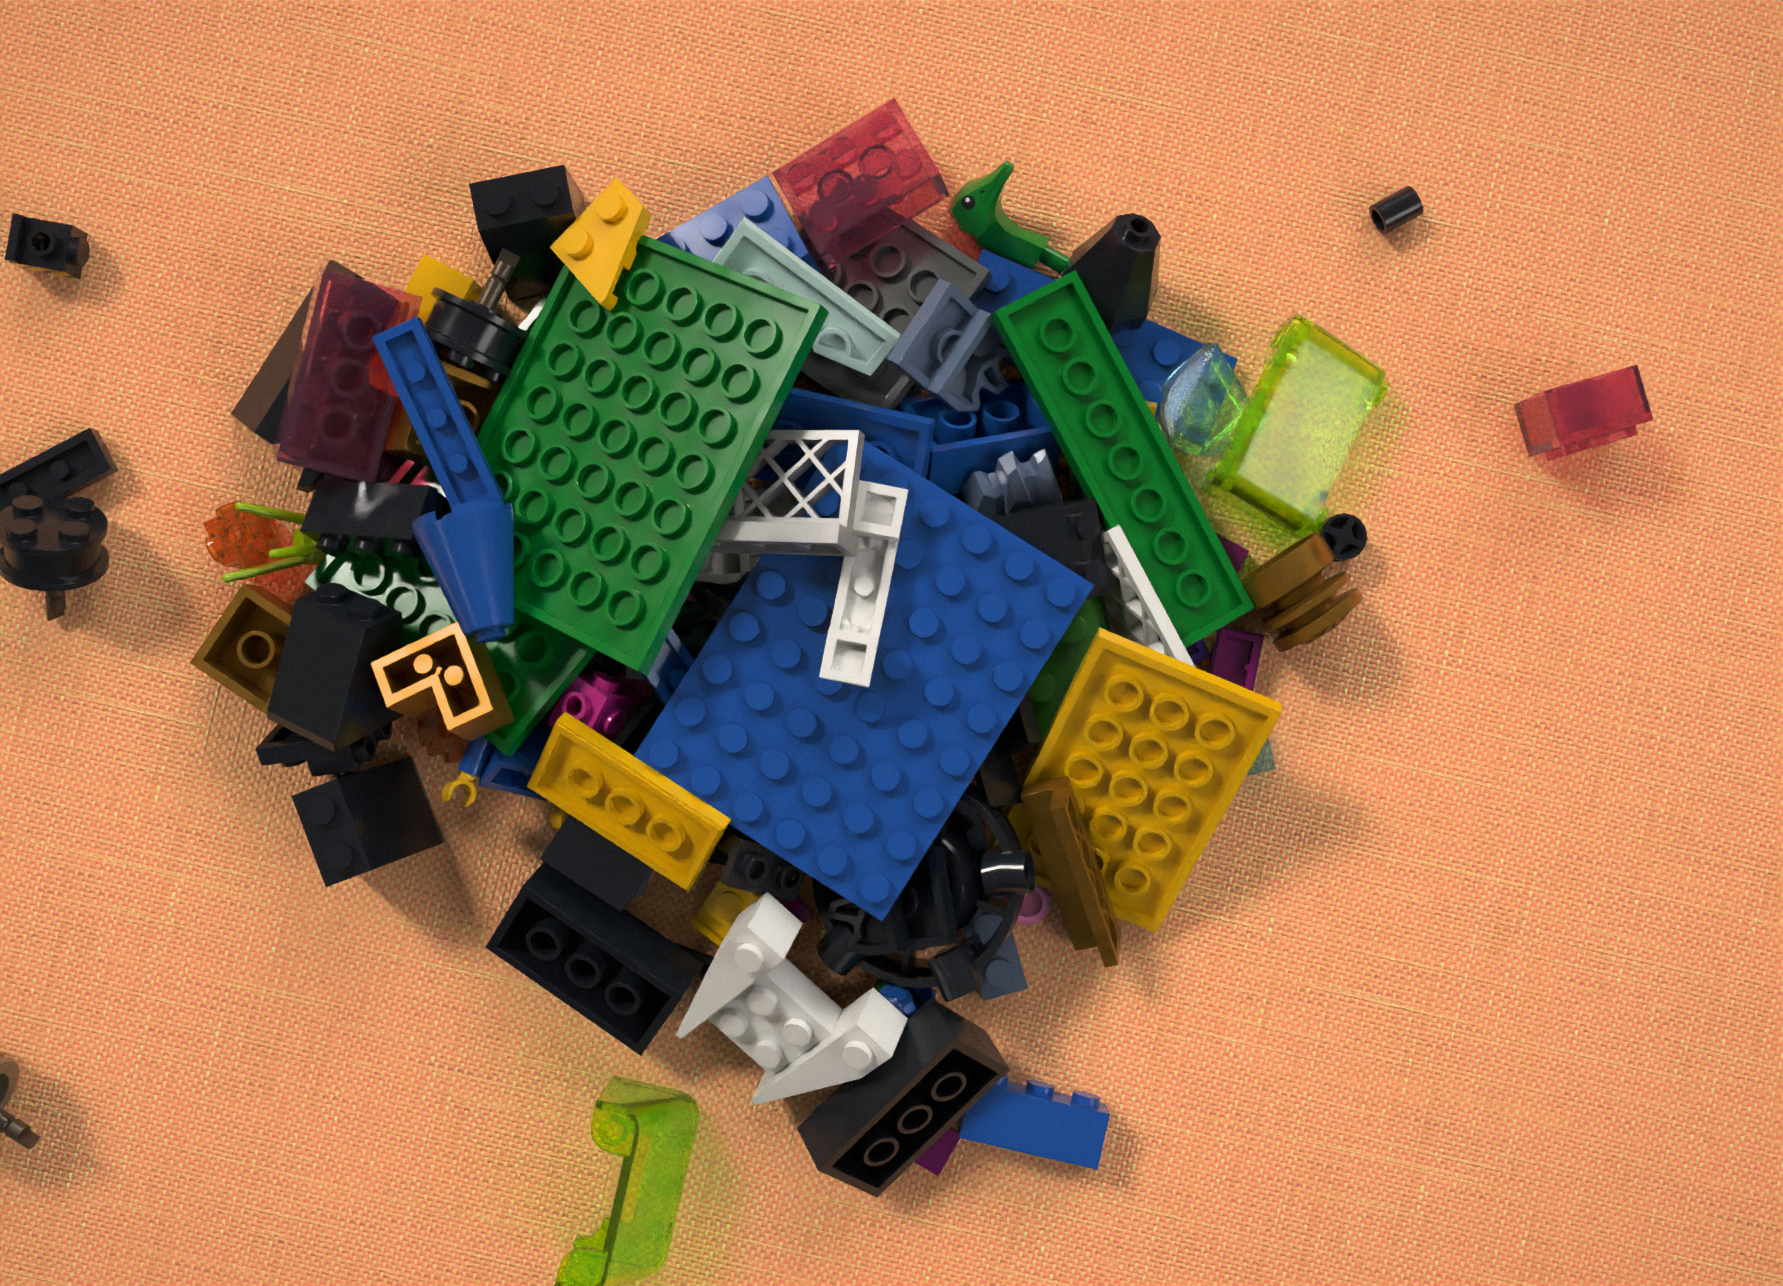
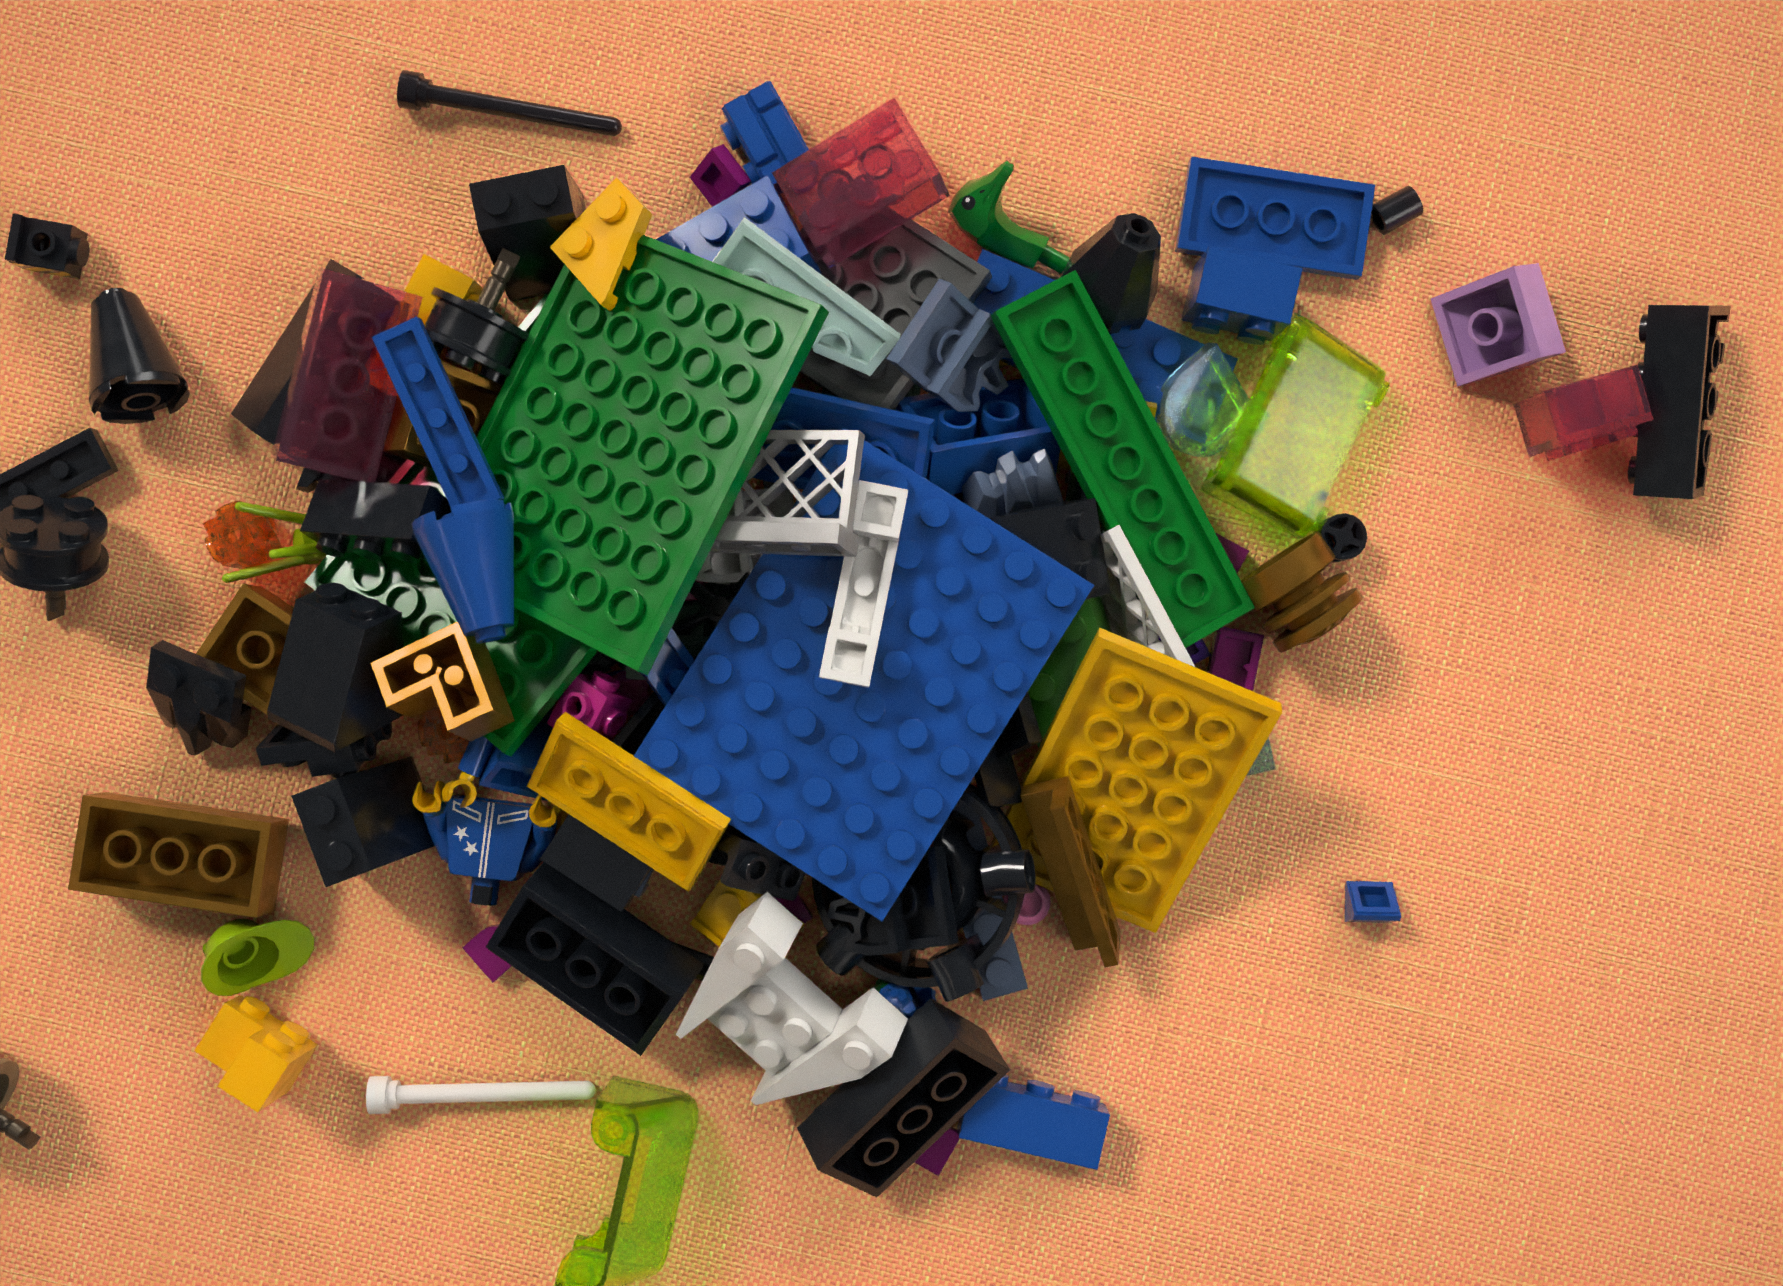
(130, 362): none -> black cone
(178, 854): none -> pearl gold brick
(197, 697): none -> black plate
(252, 954): none -> lime piece
(255, 1051): none -> yellow brick
(388, 1094): none -> white piece
(417, 92): none -> black piece
(486, 960): none -> magenta tile
(488, 838): none -> blue torso
(719, 175): none -> magenta plate
(763, 131): none -> blue brick
(1241, 295): none -> blue brick
(1276, 216): none -> blue plate
(1371, 902): none -> blue slope
(1498, 324): none -> lavender slope
(1676, 376): none -> black wedge

